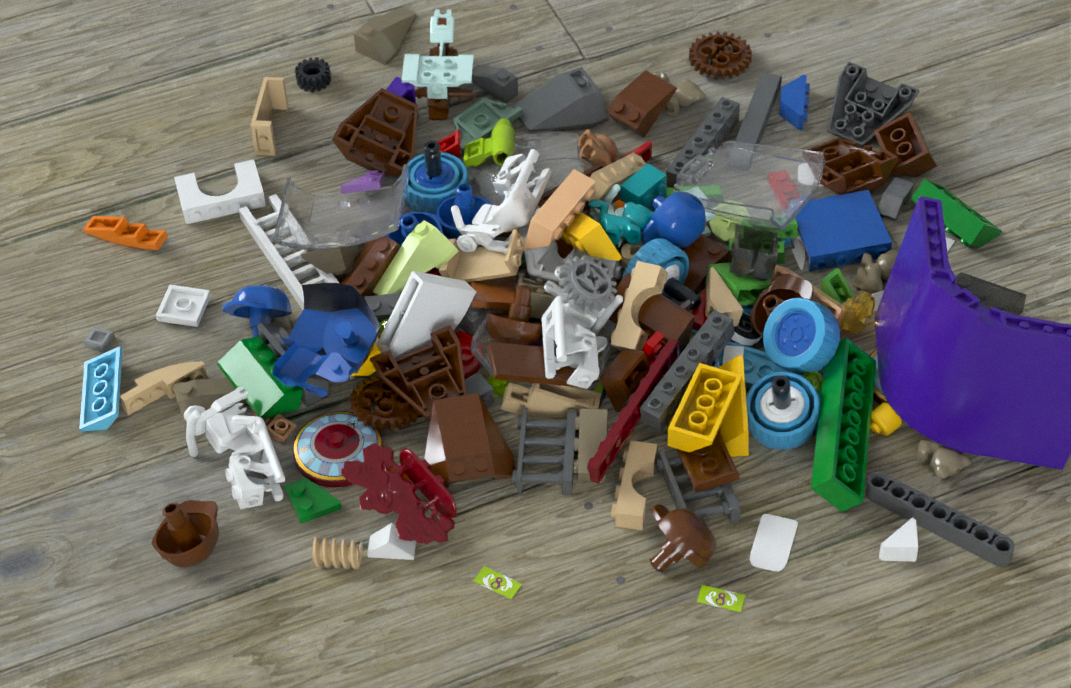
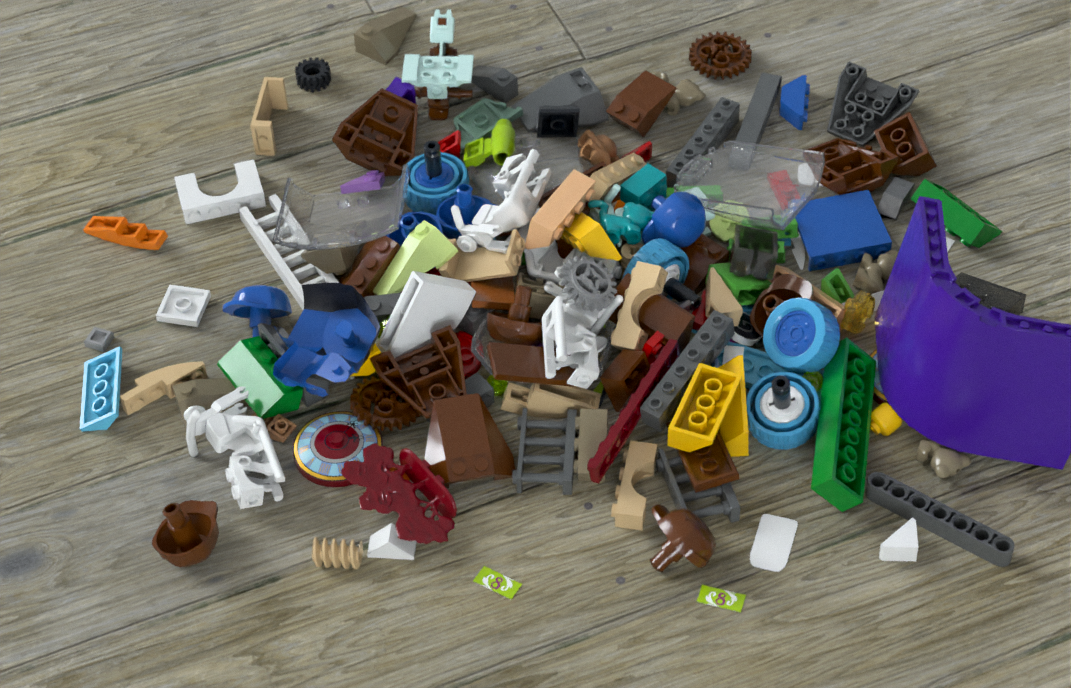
(310, 500): green wing -> none
(557, 121): none -> black slope

